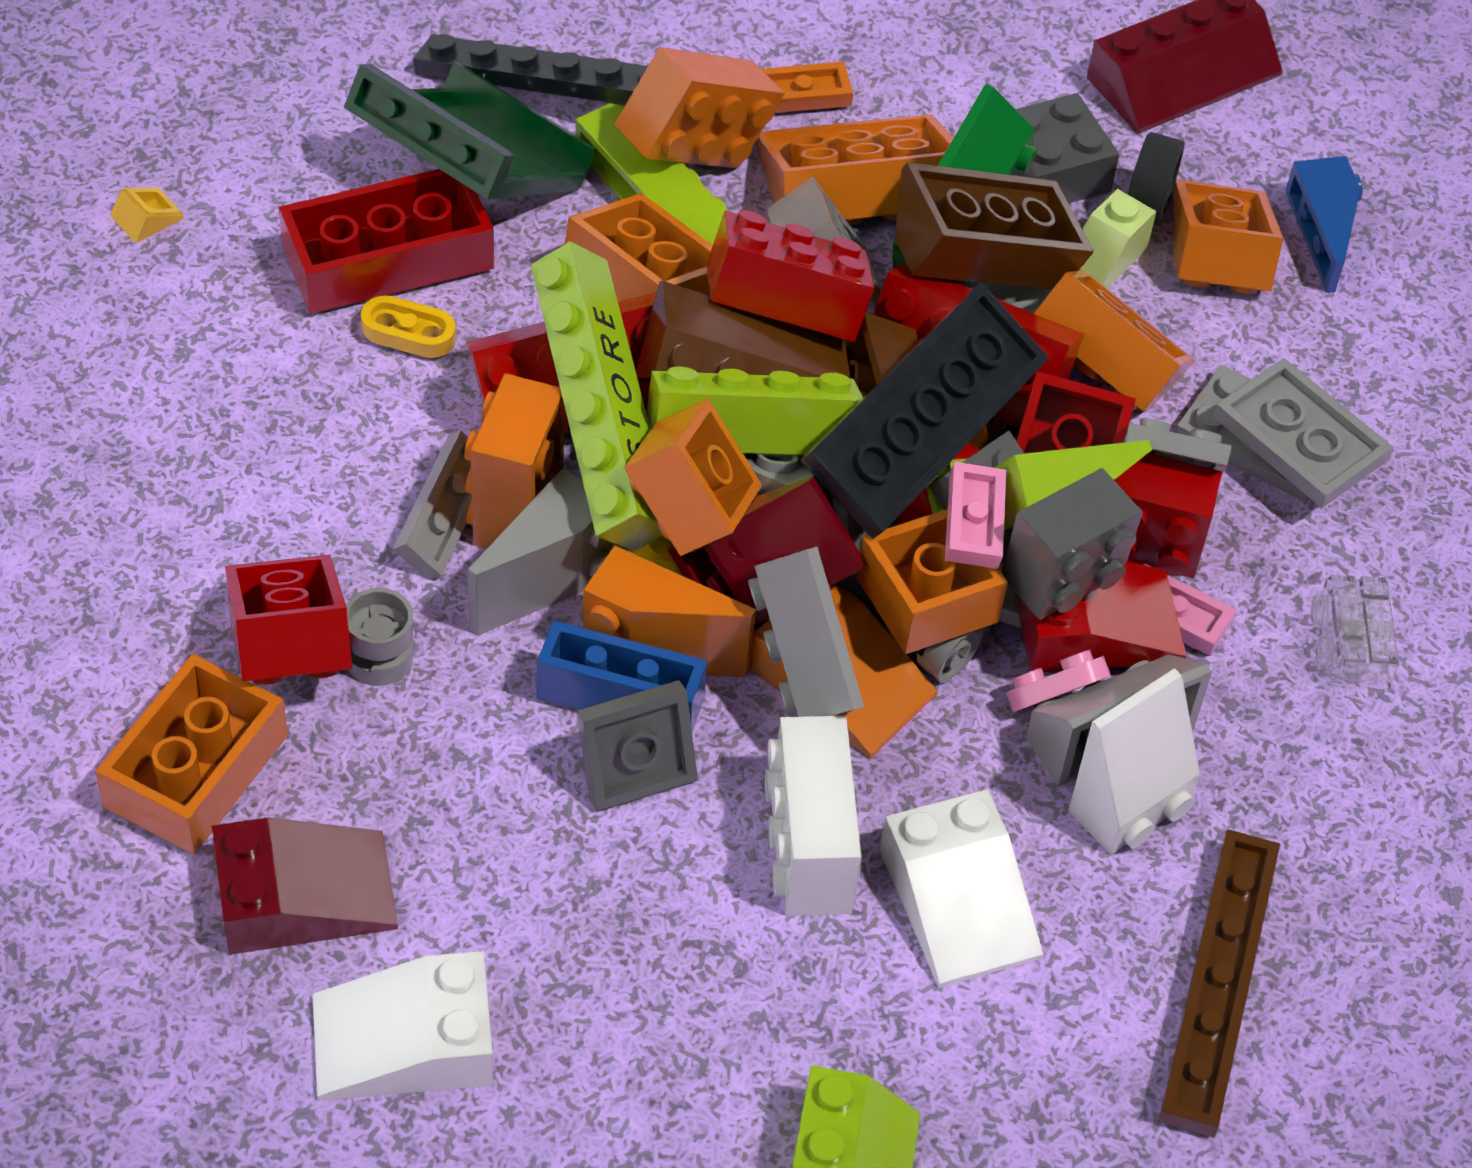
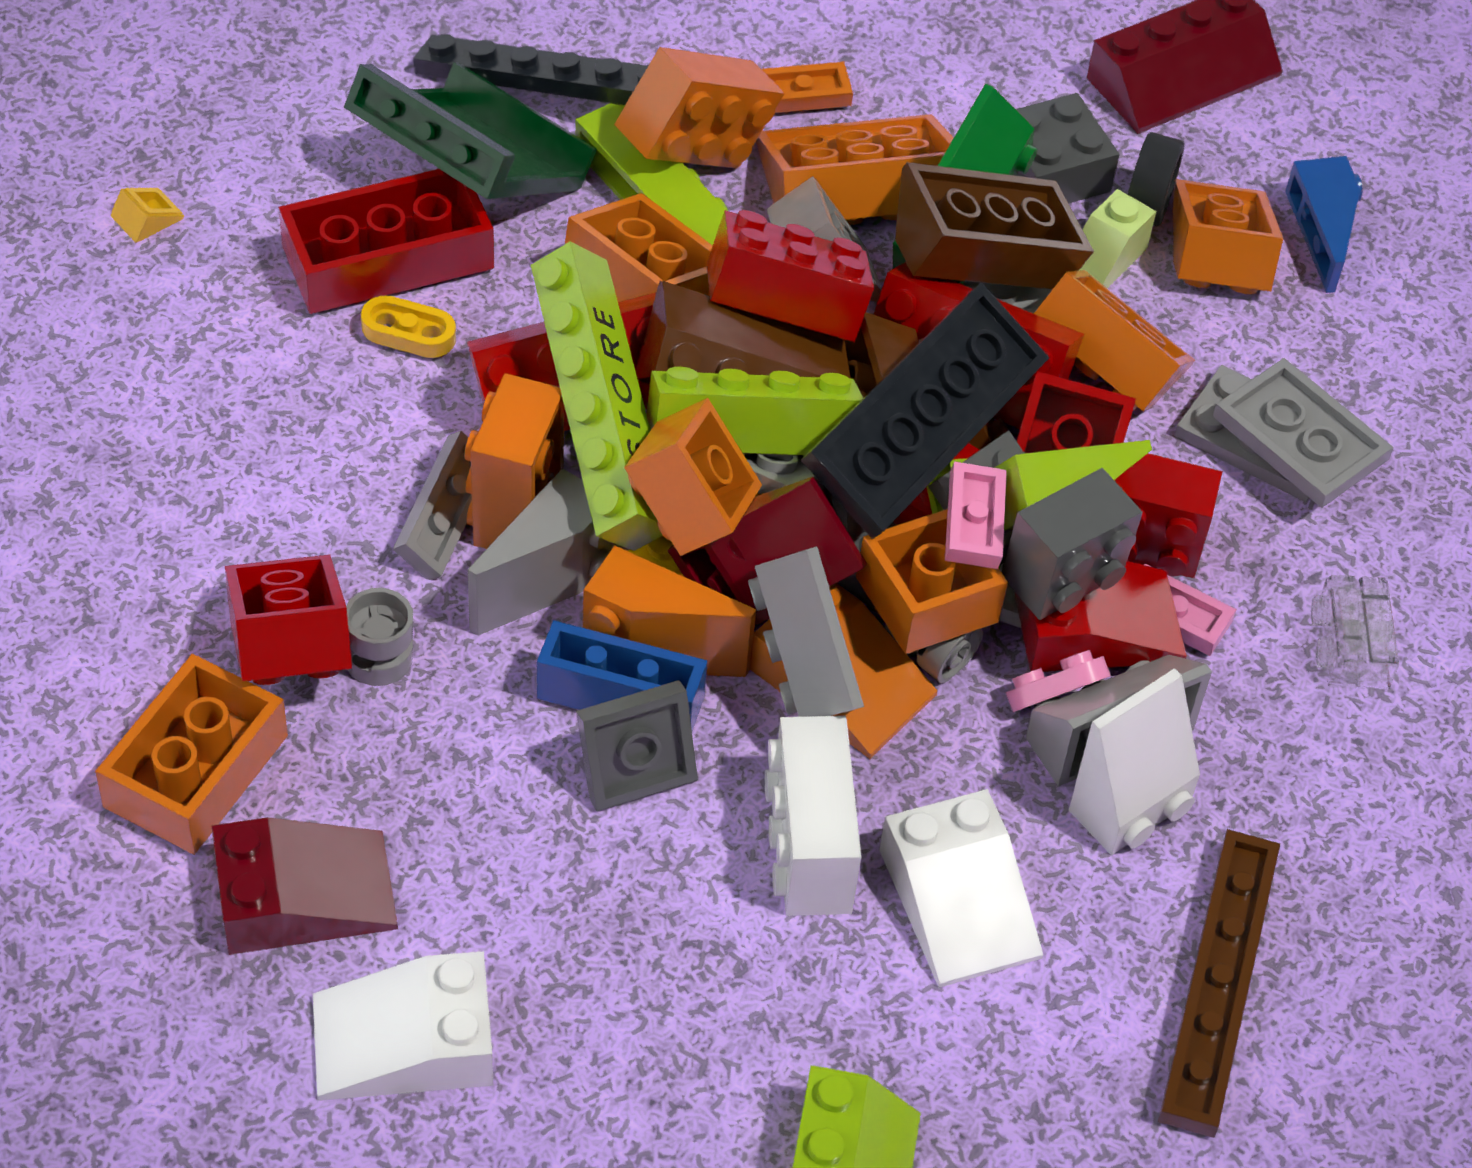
(1199, 448): light grey plate -> none

